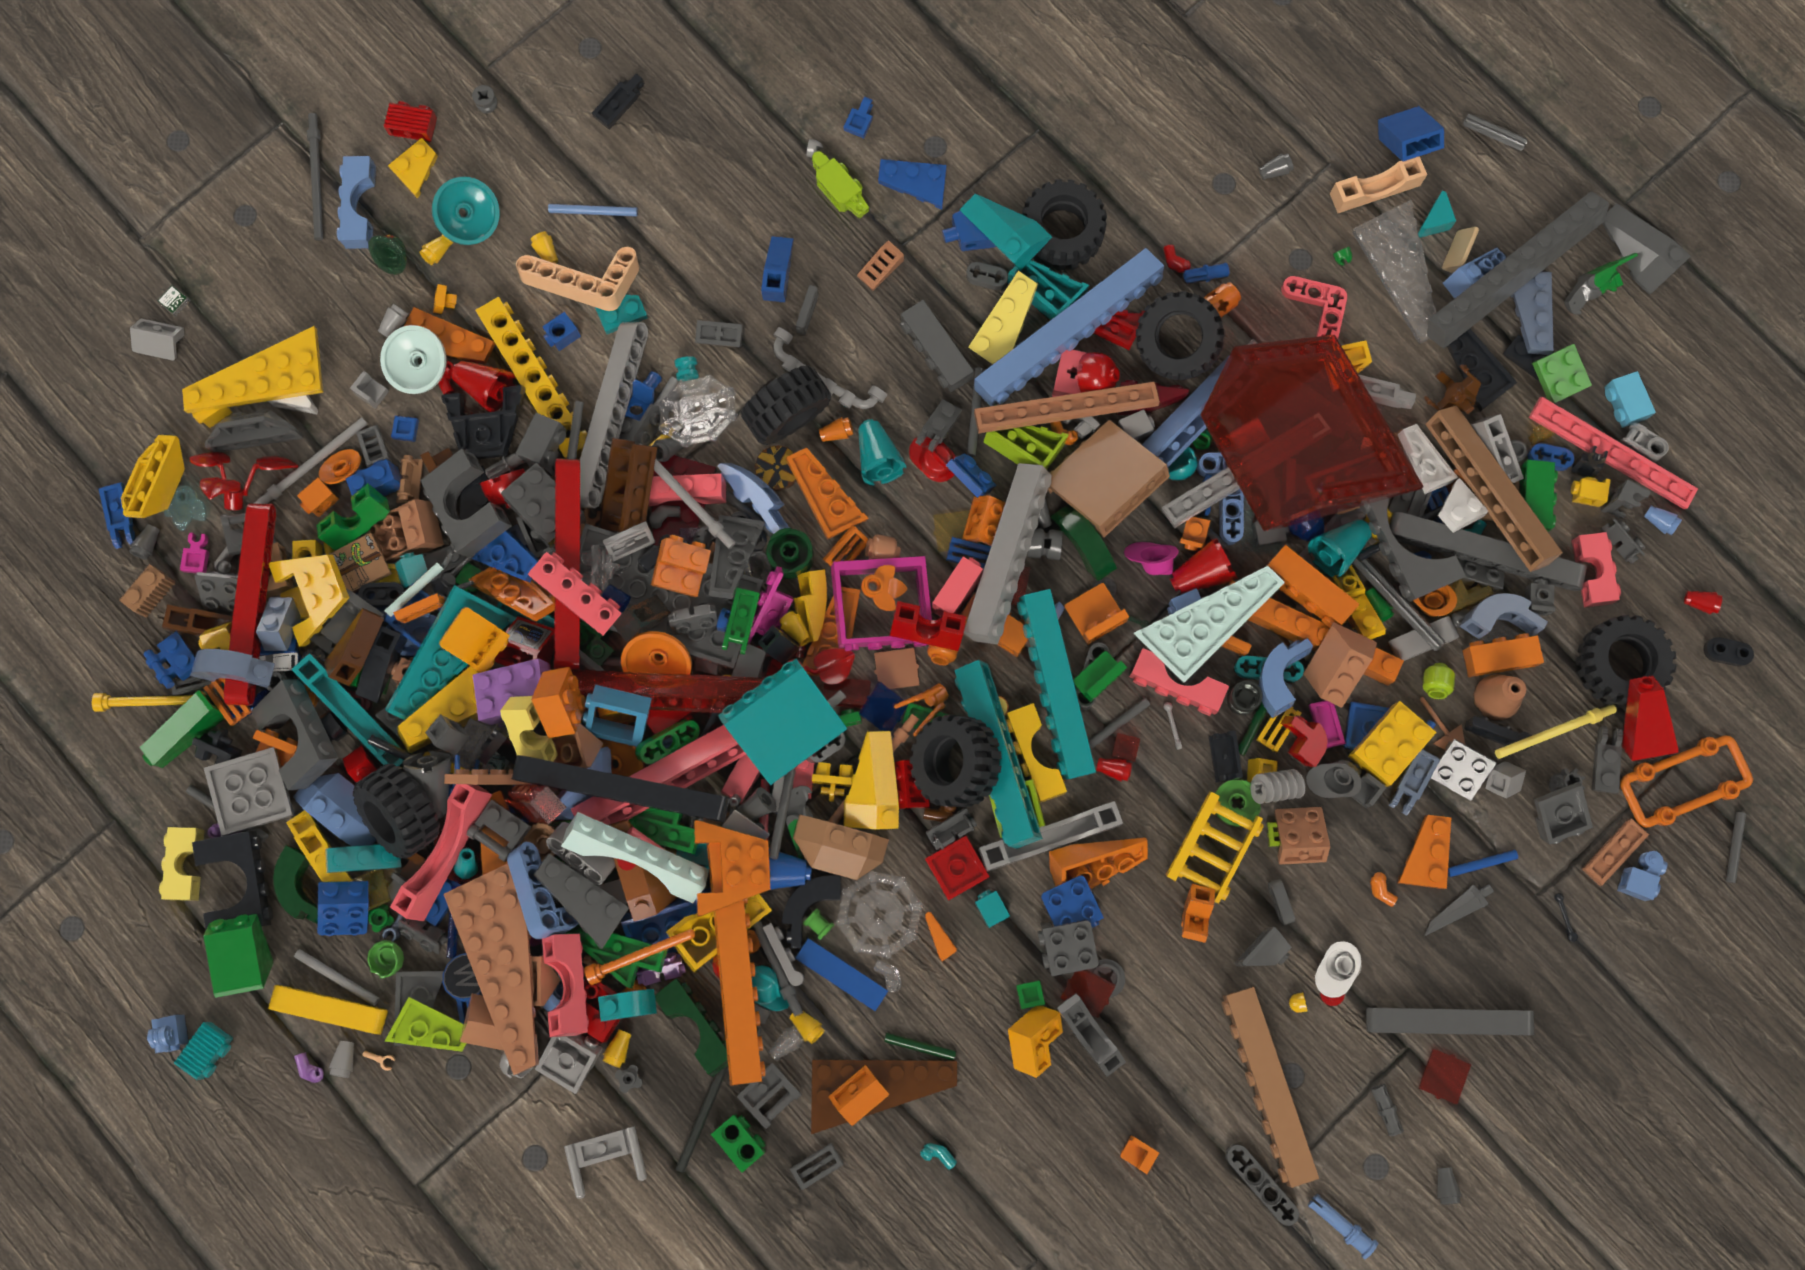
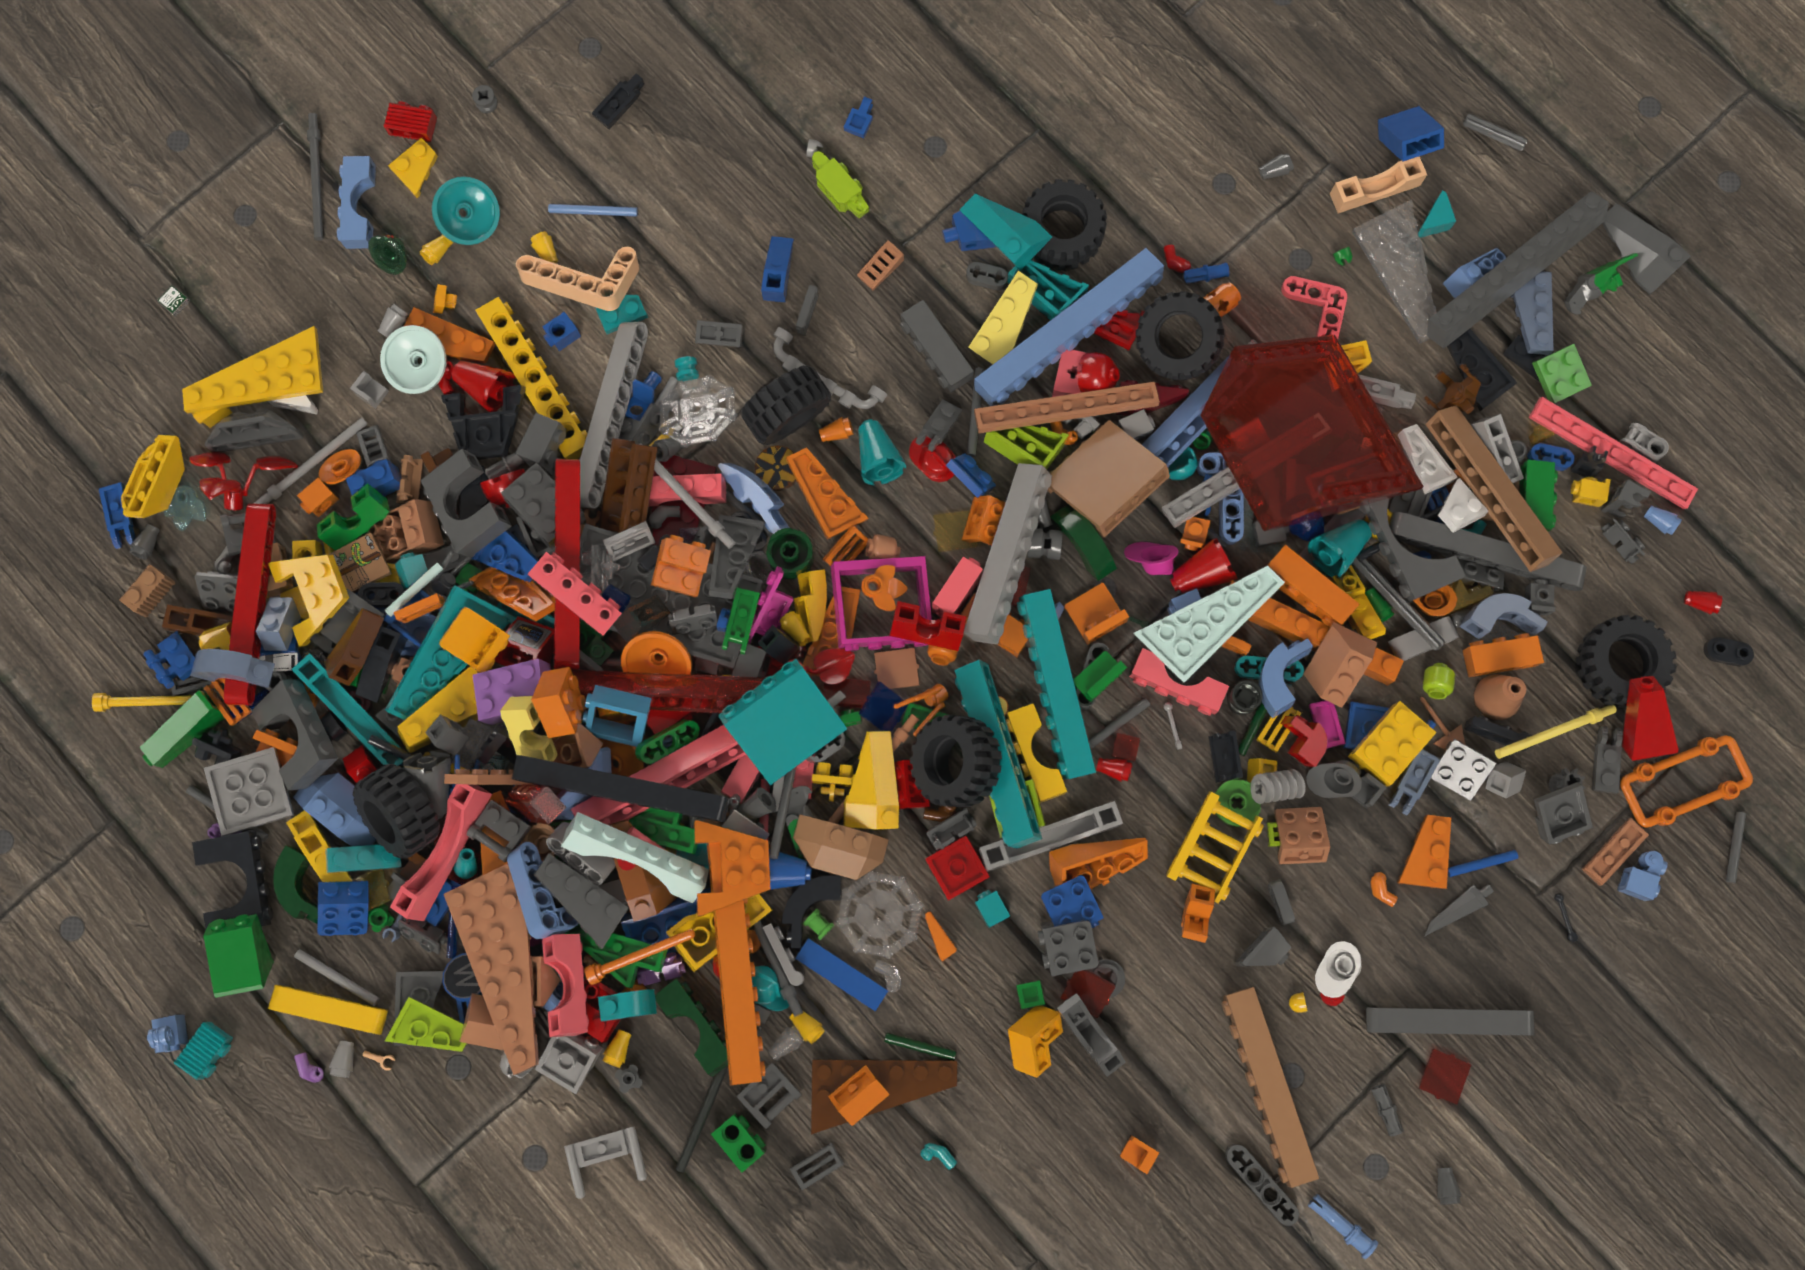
(155, 338): light grey panel -> none
(176, 883): light yellow arch -> none
(195, 558): dark pink plate -> none
(385, 958): bright green hair -> none
(405, 428): blue tile -> none
(575, 430): dark grey bar -> none
(916, 179): blue wing -> none
(955, 541): blue tile -> none
(1460, 249): tan slope -> none
(1597, 551): coral arch -> none
(1629, 399): medium azure brick -> none

